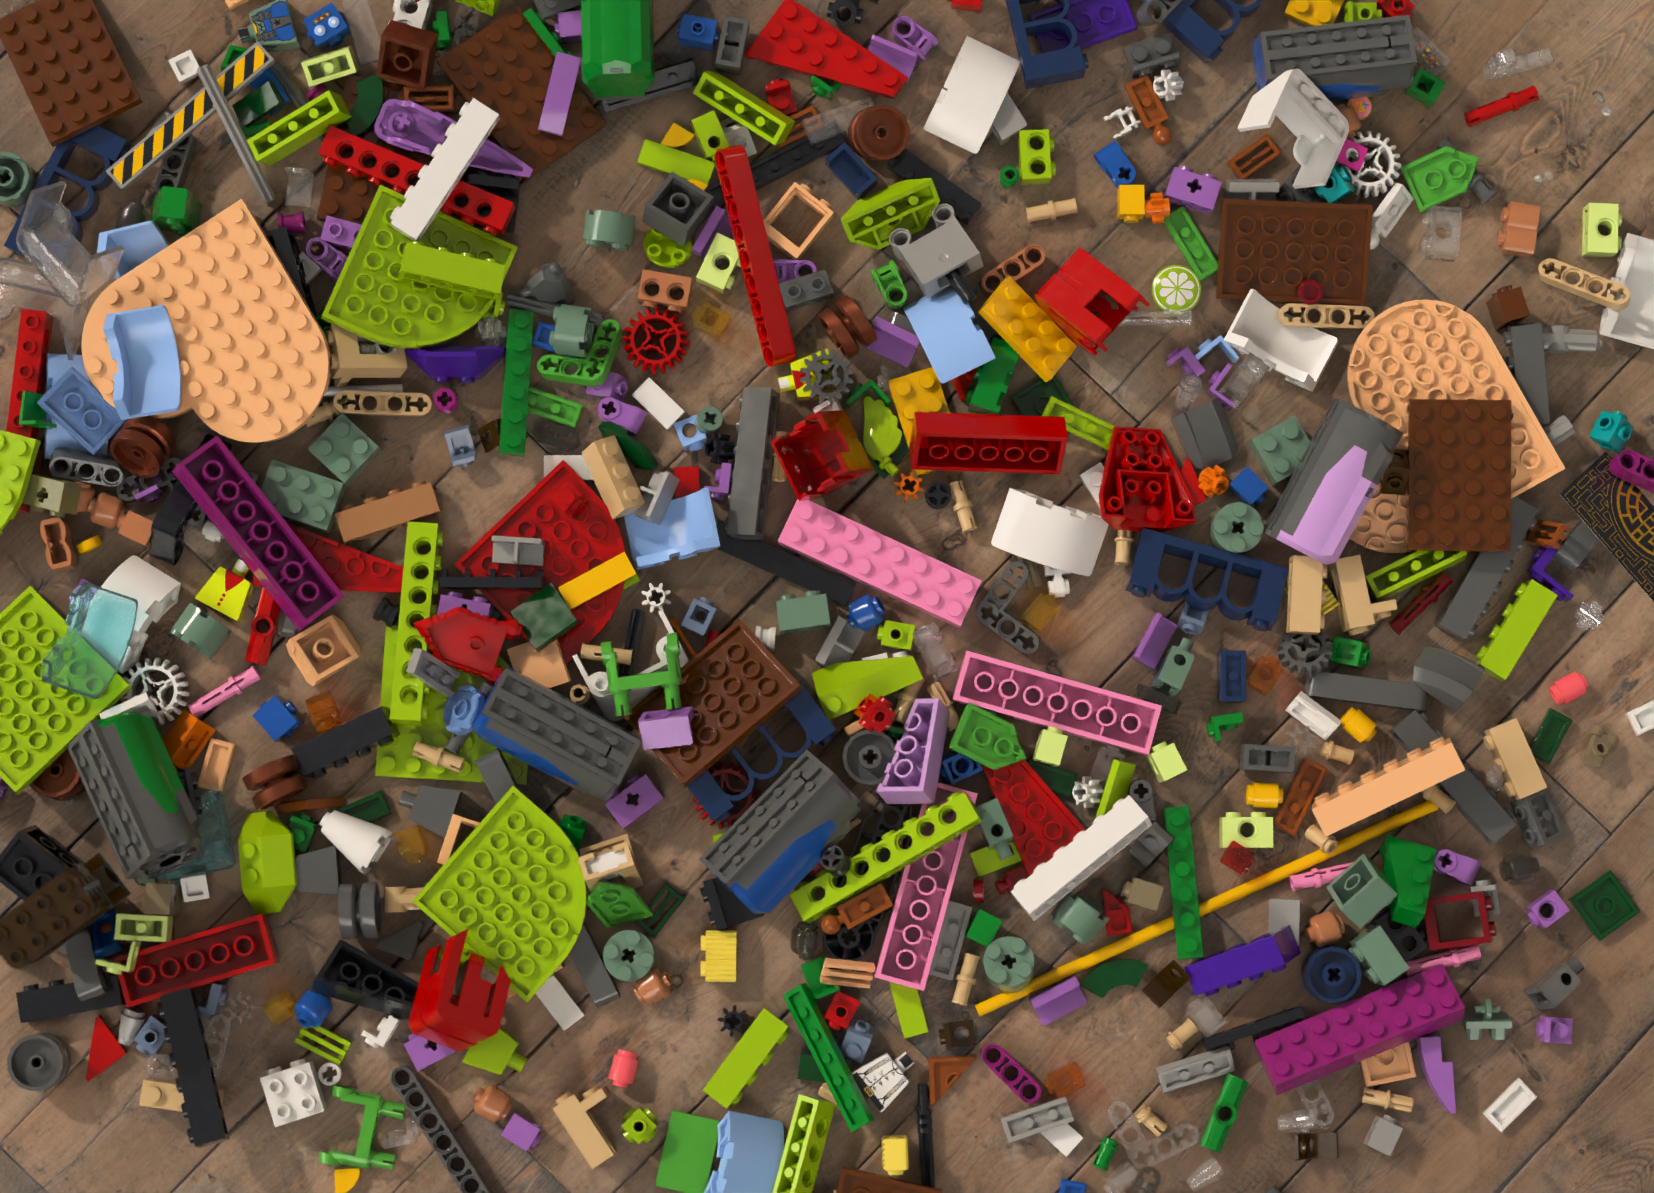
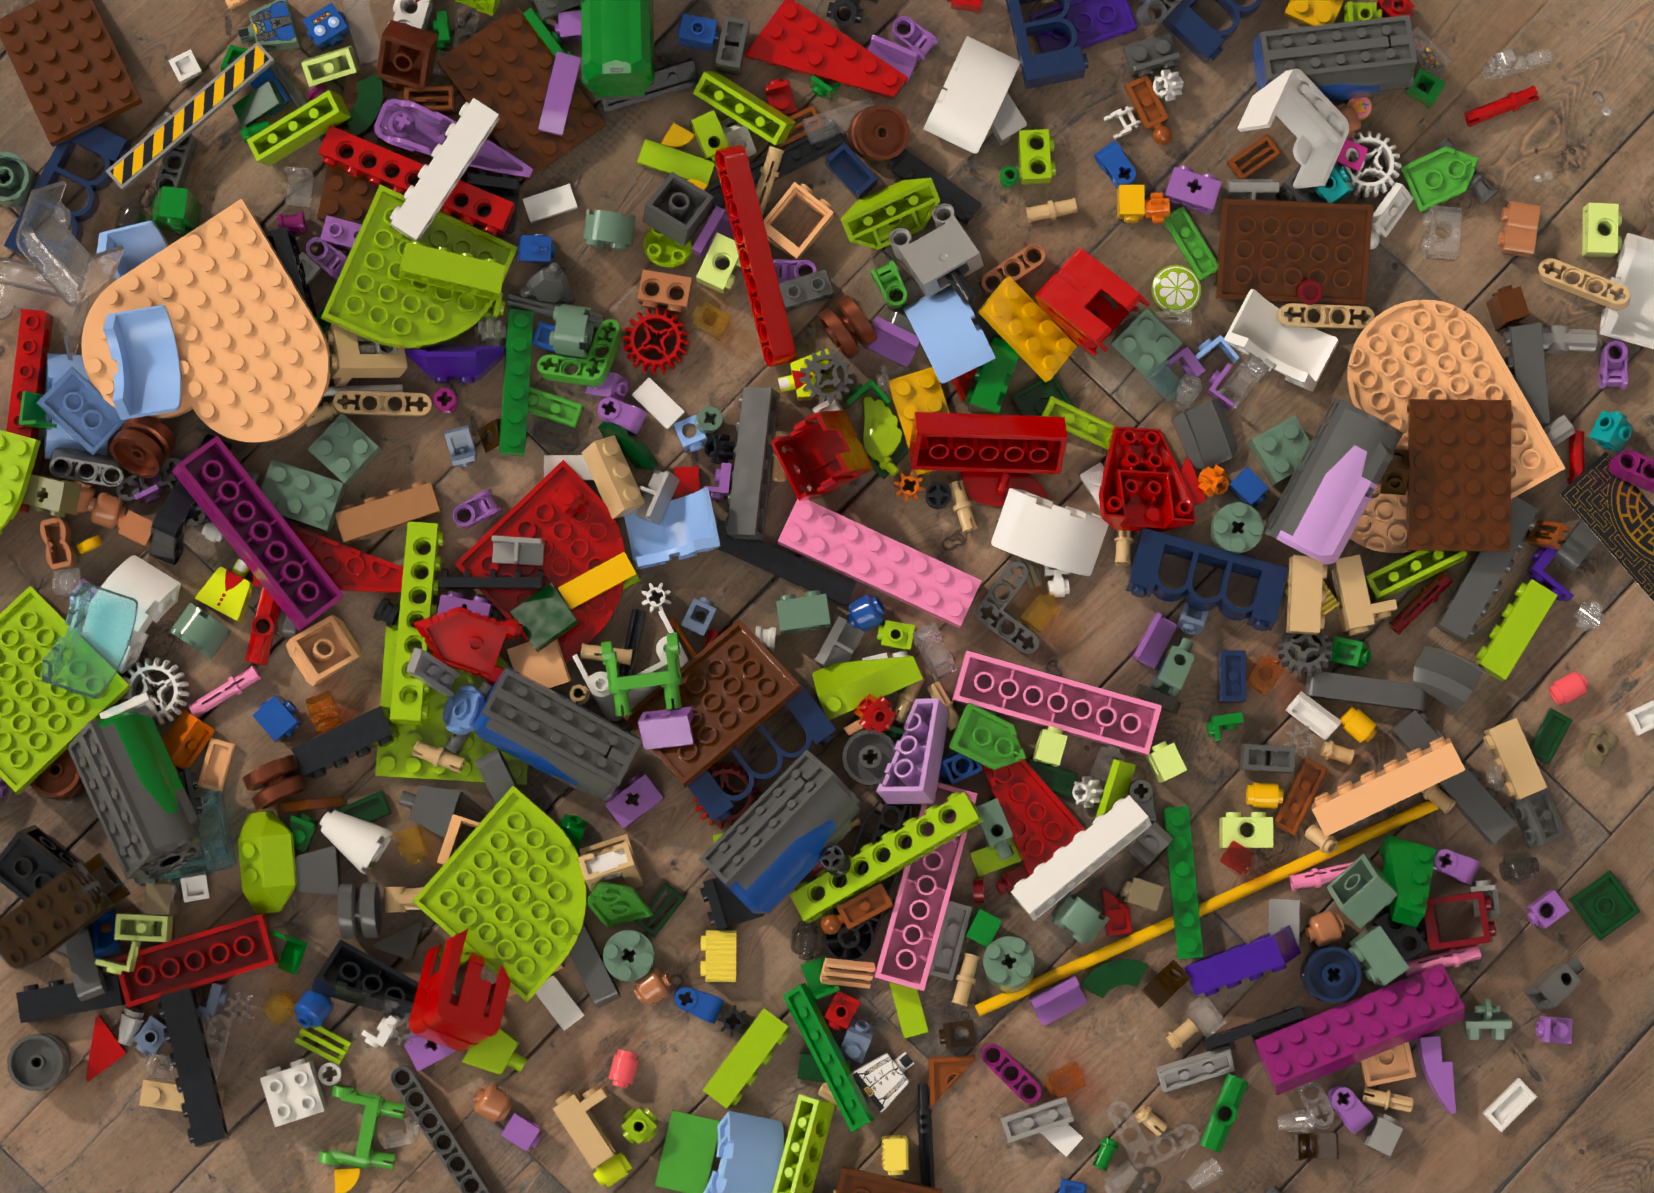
(66, 581): none -> clear bracket
(235, 133): light grey axle -> none
(292, 953): none -> green bracket
(396, 1033): none -> clear gear
(478, 509): none -> medium lavender piece
(535, 249): none -> blue head
(550, 203): none -> white tile
(612, 1170): none -> neon yellow brick
(703, 1004): none -> blue piece
(775, 155): none -> tan pin
(993, 487): none -> red shield
(1147, 341): none -> sand green brick
(1164, 382): none -> clear light blue bracket
(1351, 1111): none -> medium lavender piece
(1576, 456): none -> red pin
(1613, 371): none -> medium lavender piece

